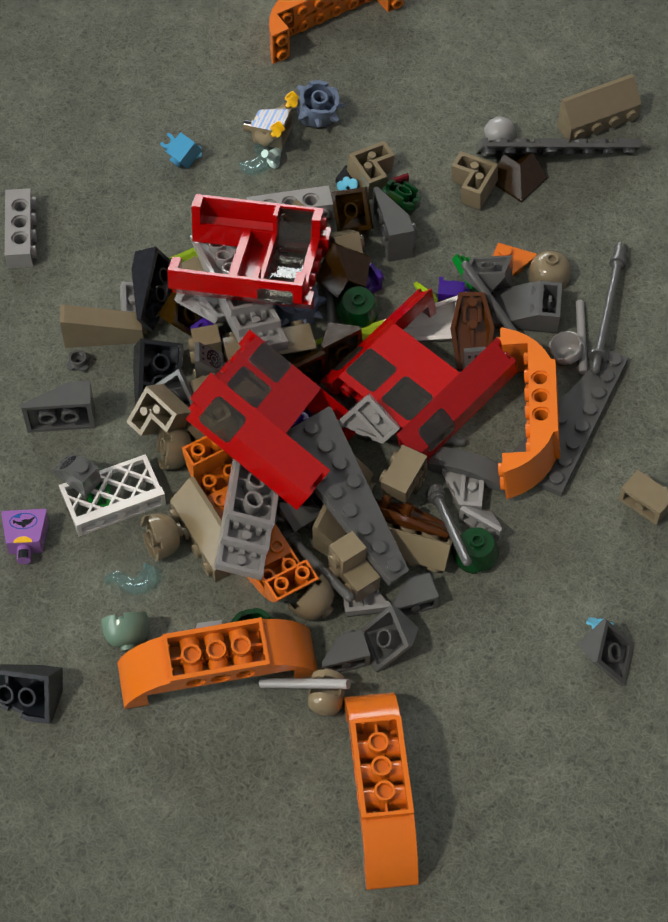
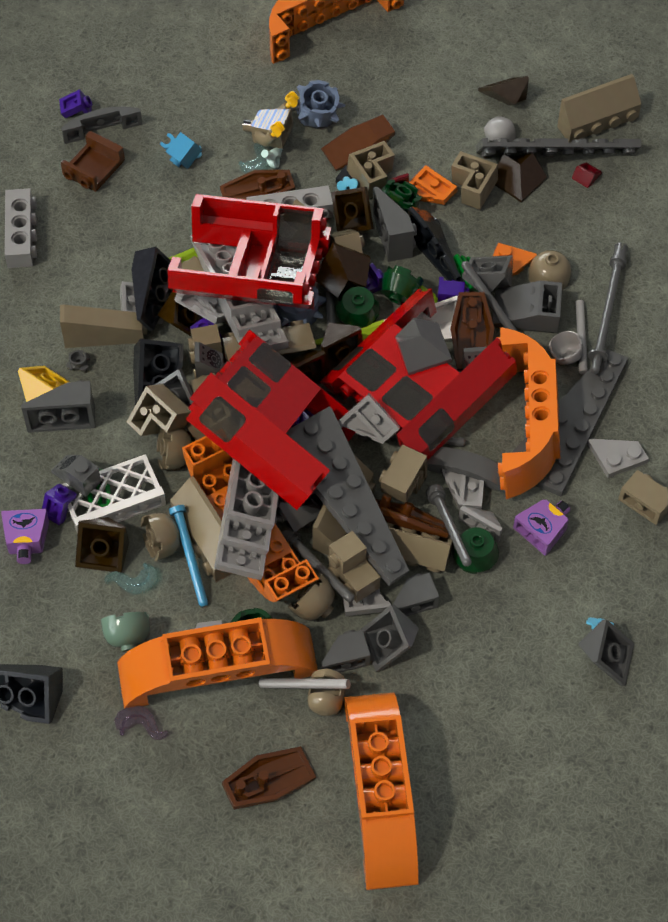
(38, 381): none -> yellow slope
(57, 501): none -> dark purple bracket
(75, 103): none -> dark purple bracket
(94, 162): none -> reddish brown panel
(99, 119): none -> dark grey slope
(101, 545): none -> dark brown slope
(138, 715): none -> piece
(177, 512): none -> dark azure bar
(258, 183): none -> reddish brown piece
(268, 778): none -> reddish brown piece
(357, 138): none -> reddish brown piece
(400, 284): none -> dark green cone
(422, 346): none -> dark grey slope
(433, 186): none -> orange wing
(433, 243): none -> black wedge
(507, 91): none -> dark brown slope
(543, 524): none -> medium lavender torso
(586, 174): none -> dark red slope
(617, 455): none -> light grey wing

